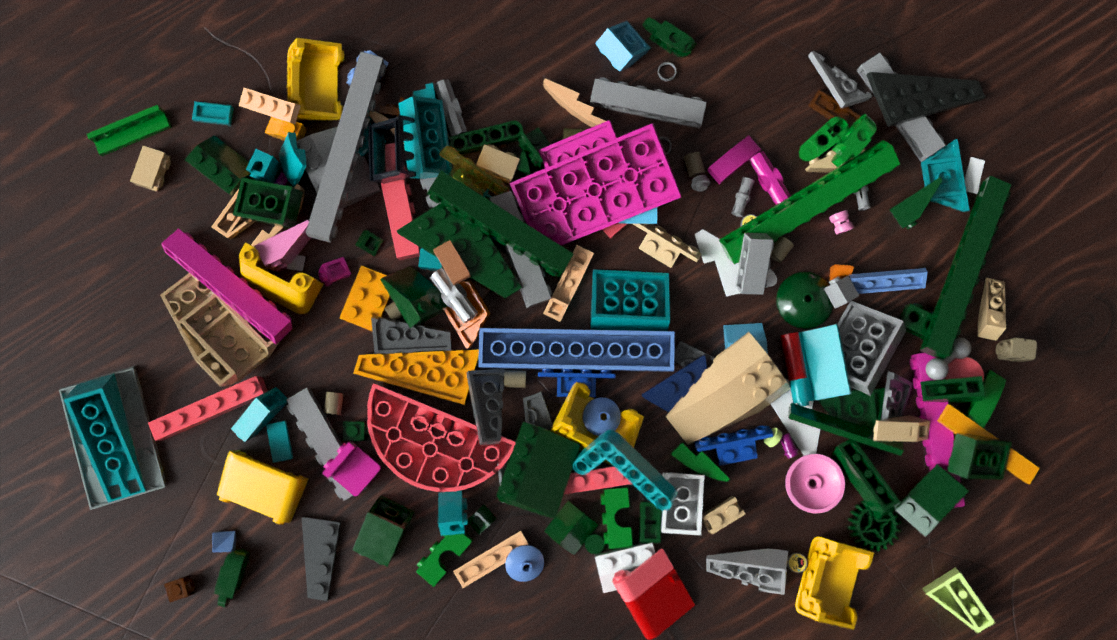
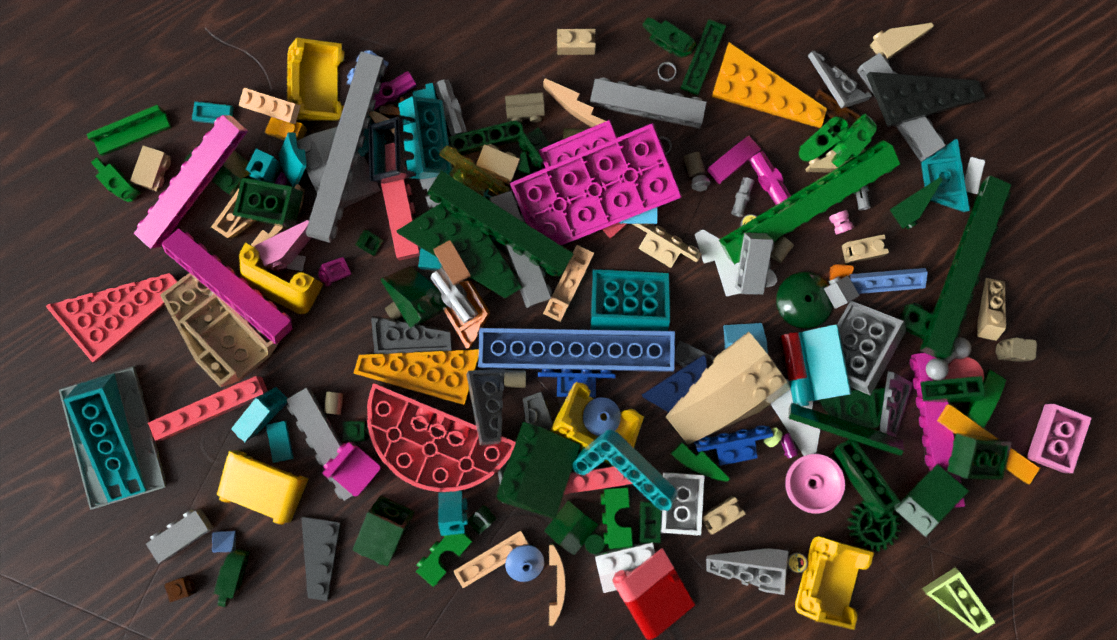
(108, 316): none -> coral wing
(115, 181): none -> green piece
(179, 535): none -> light grey brick
(190, 181): none -> brick
(366, 299): light orange plate -> none
(398, 85): none -> dark pink piece
(525, 107): none -> dark tan brick
(555, 608): none -> light nougat slope
(575, 41): none -> tan brick
(622, 45): medium azure slope -> none
(703, 57): none -> dark green plate
(757, 87): none -> light orange wing
(864, 249): none -> tan brick
(897, 39): none -> tan slope
(902, 429): tan slope -> none
(1058, 438): none -> bright pink brick

